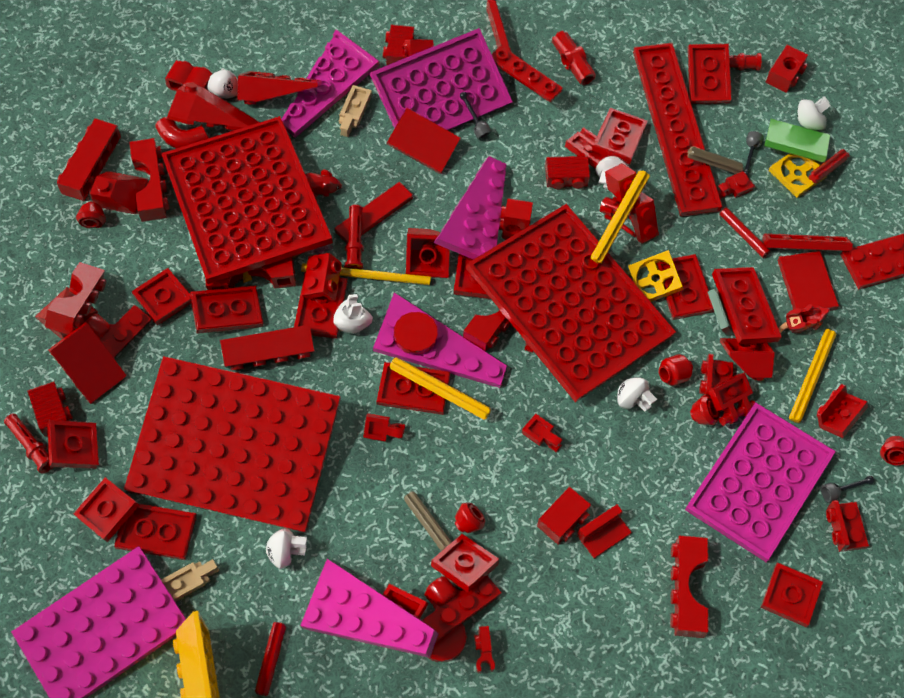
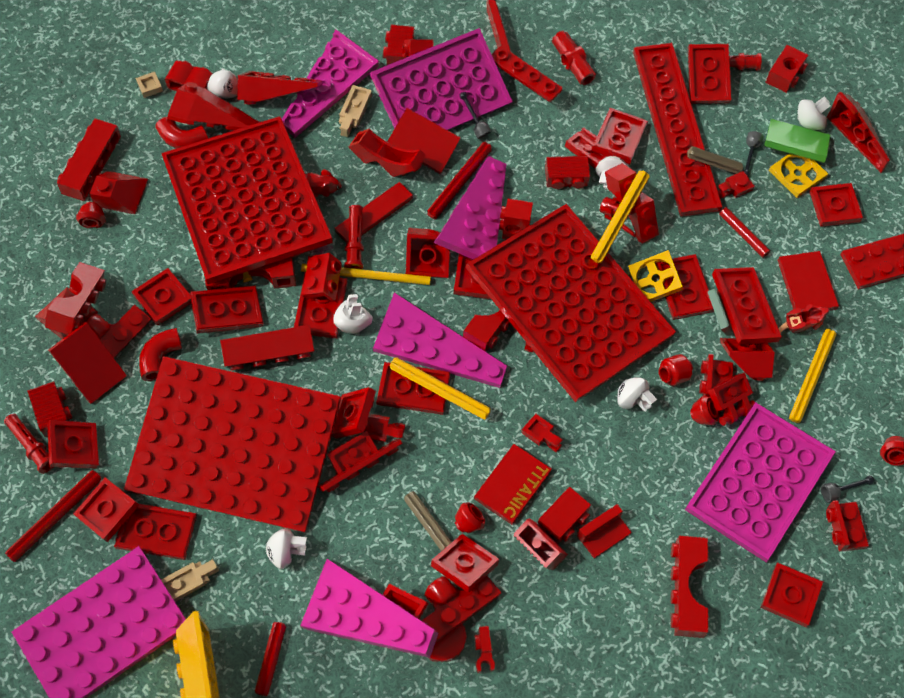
(47, 521): none -> red axle
(149, 84): none -> tan plate
(150, 200): red arch -> none
(154, 350): none -> red cylinder
(353, 412): none -> red plate
(355, 455): none -> red bracket
(394, 160): none -> red arch
(415, 332): red tile -> none
(459, 180): none -> red axle
(512, 484): none -> red tile
(540, 544): none -> red brick
(807, 242): red tile -> none
(828, 166): red axle -> none
(836, 204): none -> red plate
(840, 412): red bracket -> none
(855, 125): none -> red wedge

